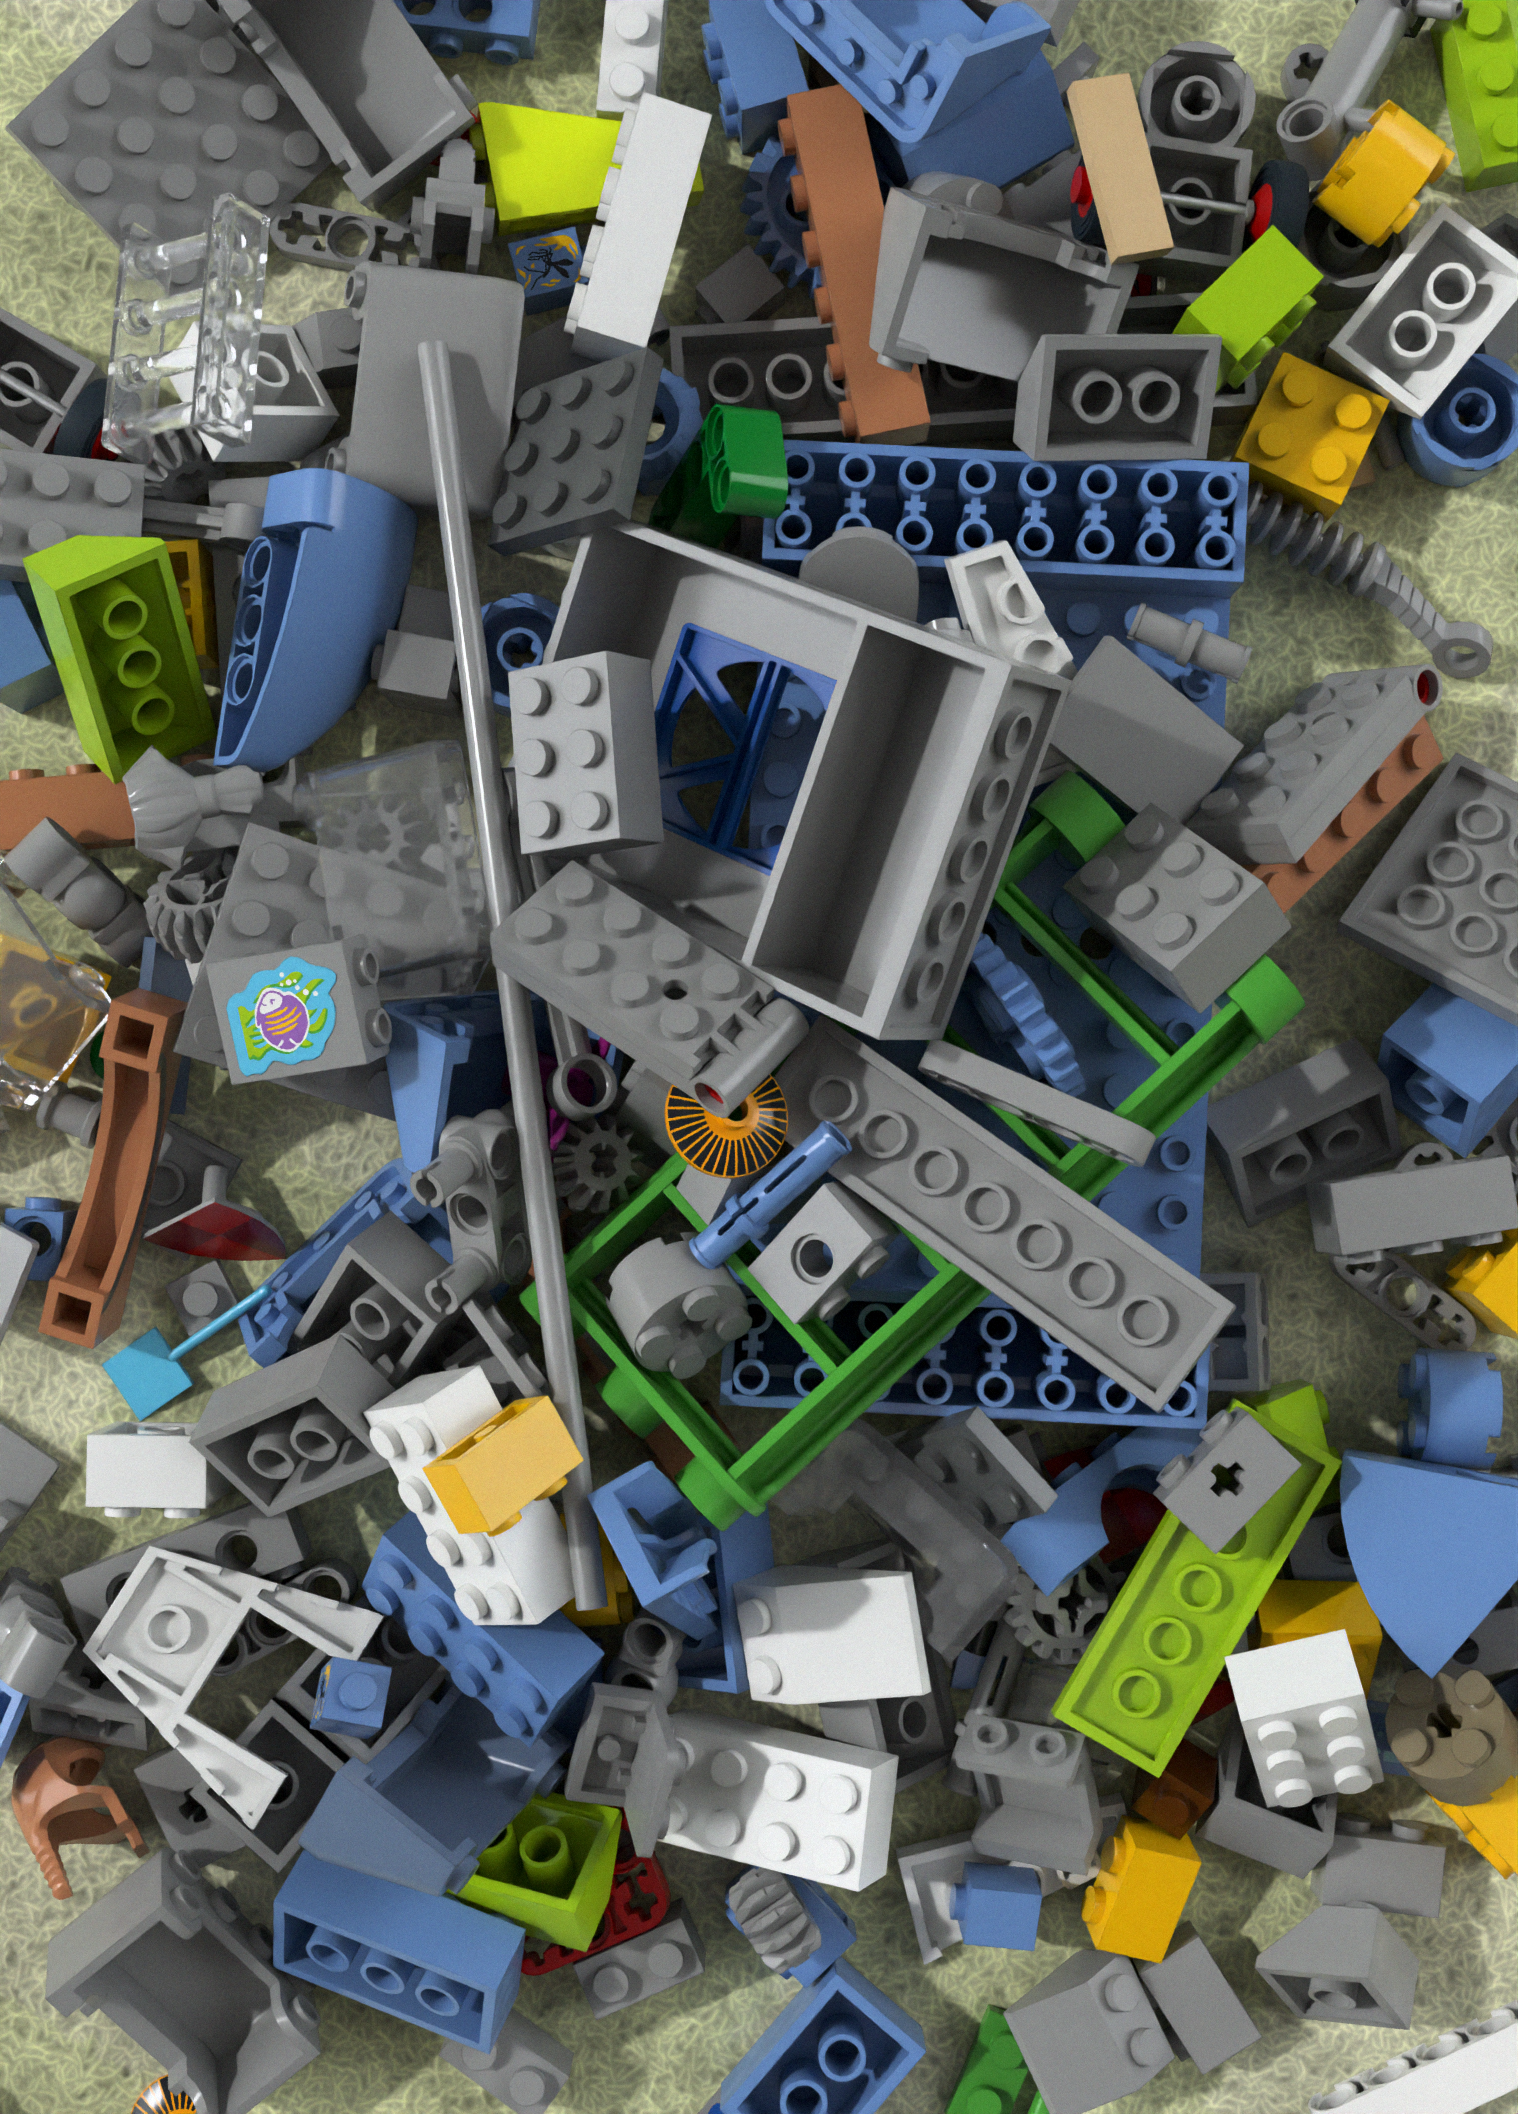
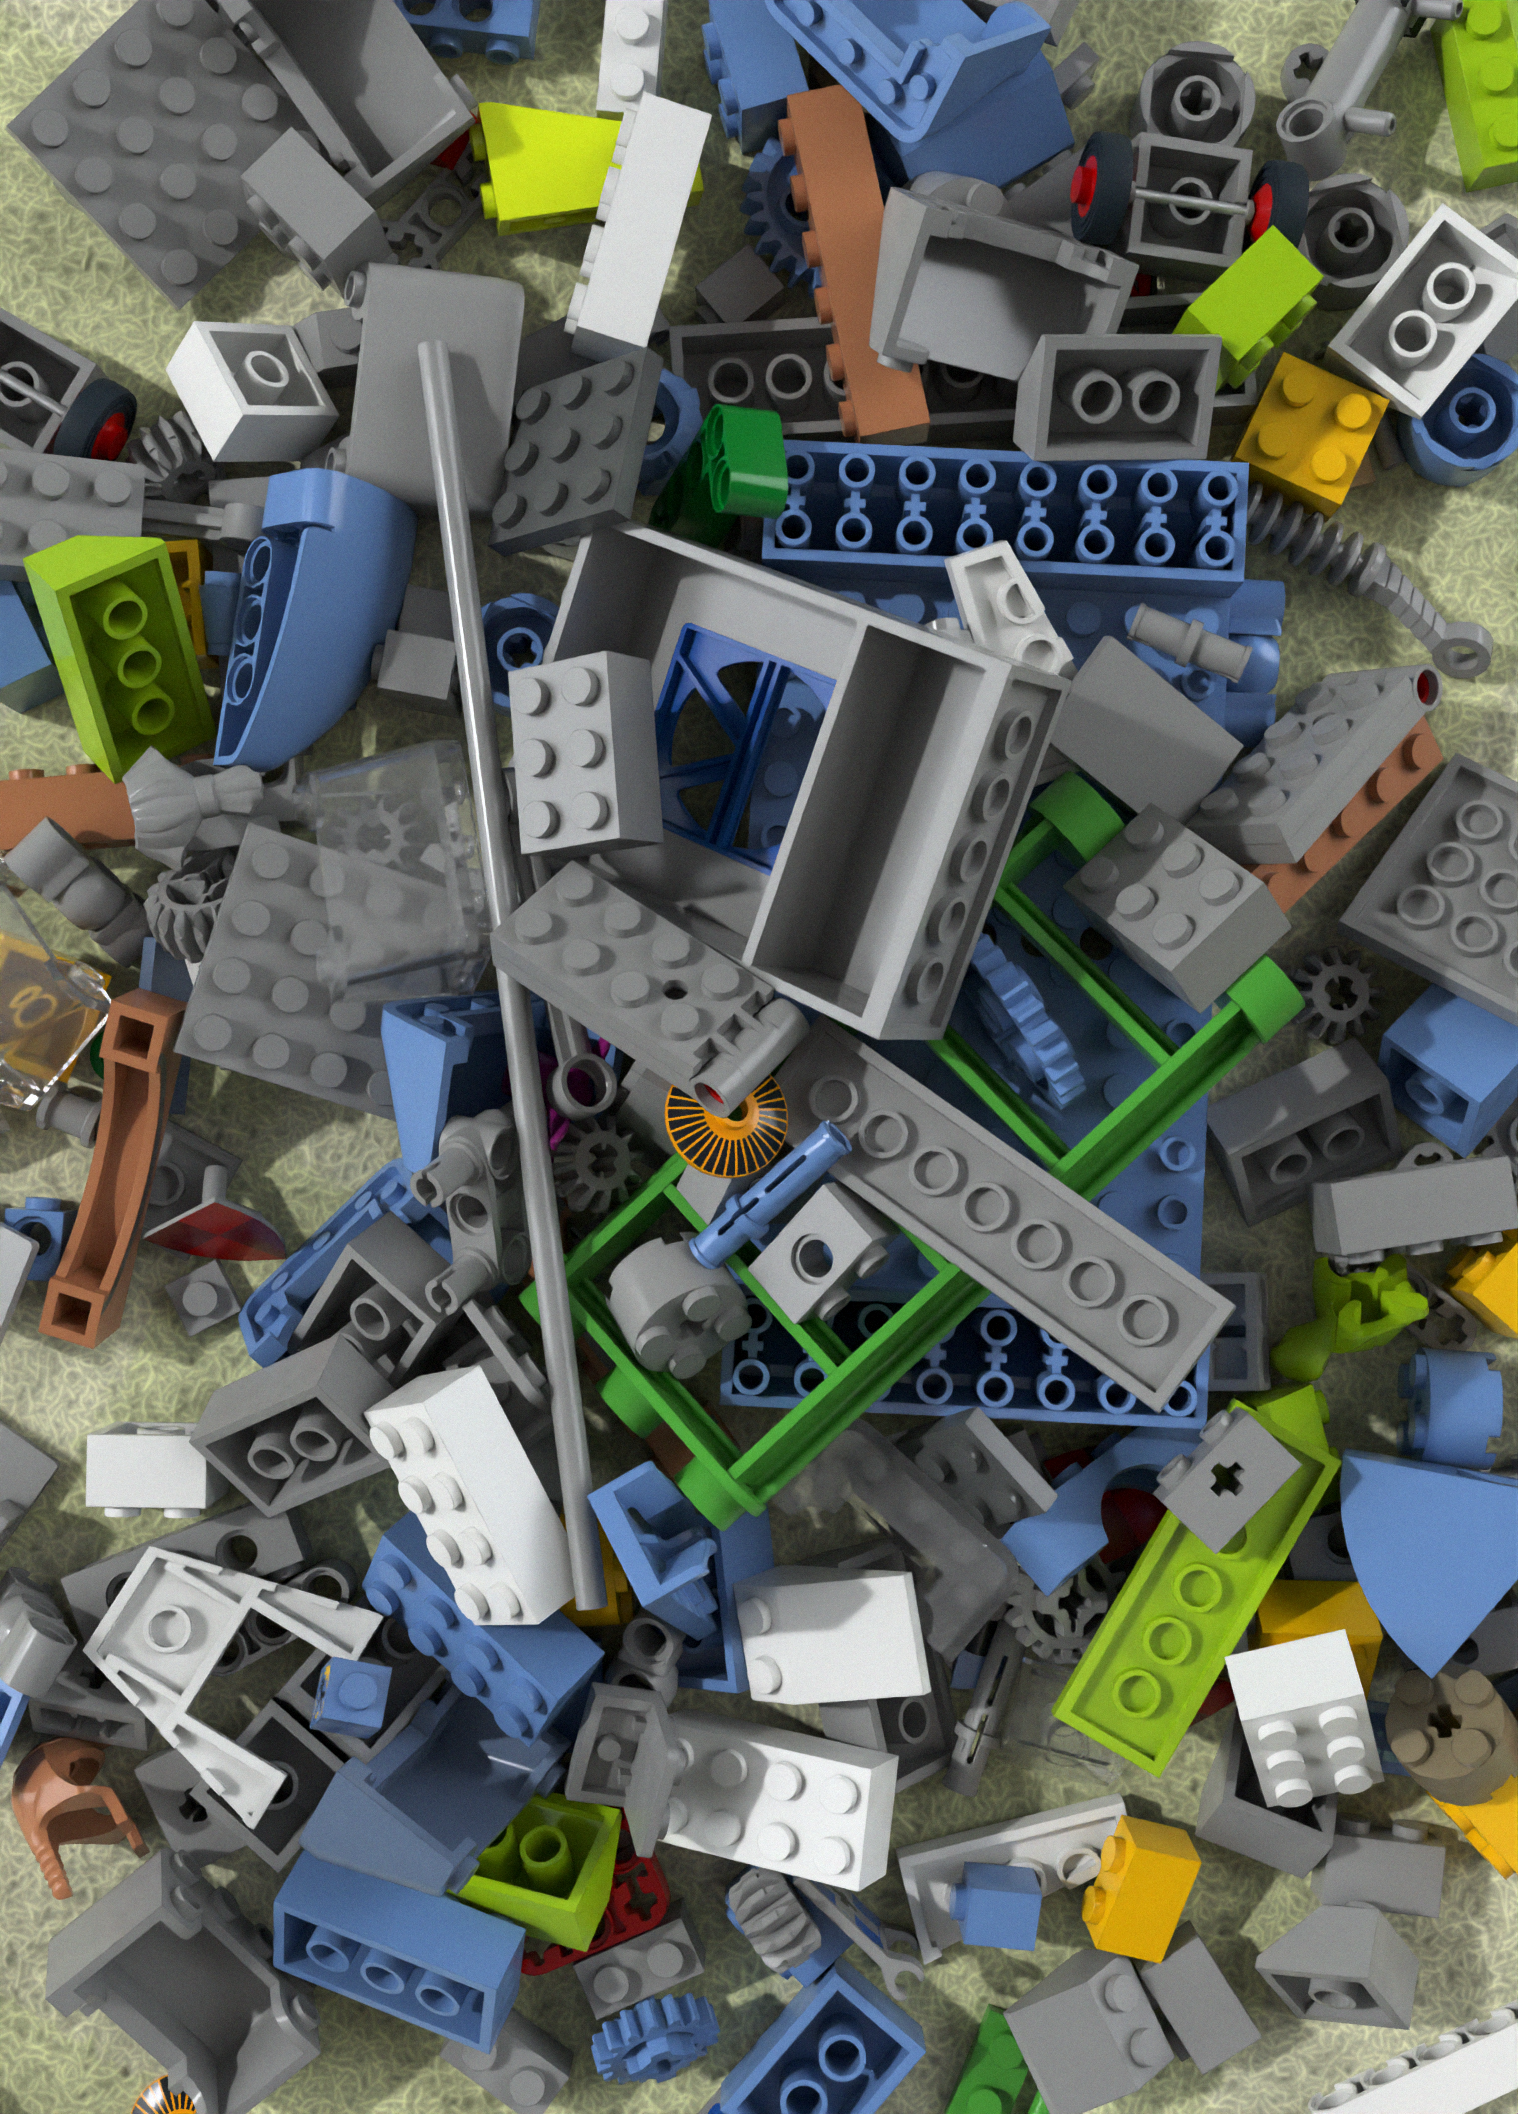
(151, 1372): medium azure piece -> none
(219, 607): none -> medium blue cone
(227, 333): clear fence -> none
(300, 1009): panel -> none
(313, 212): none -> light grey brick
(453, 210): light grey hinge -> none
(504, 1466): yellow brick -> none
(548, 269): medium blue brick -> none
(655, 2039): none -> medium blue gear
(866, 1931): none -> light grey flag
(867, 568): light grey tile -> none
(1032, 1793): light grey panel -> none
(1037, 1103): light grey beam -> none
(1120, 168): tan tile -> none
(1181, 1791): reddish brown brick -> none
(1253, 620): none -> medium blue piece
(1351, 1317): none -> lime animal
(1353, 987): none -> light grey gear
(1381, 173): yellow brick -> none

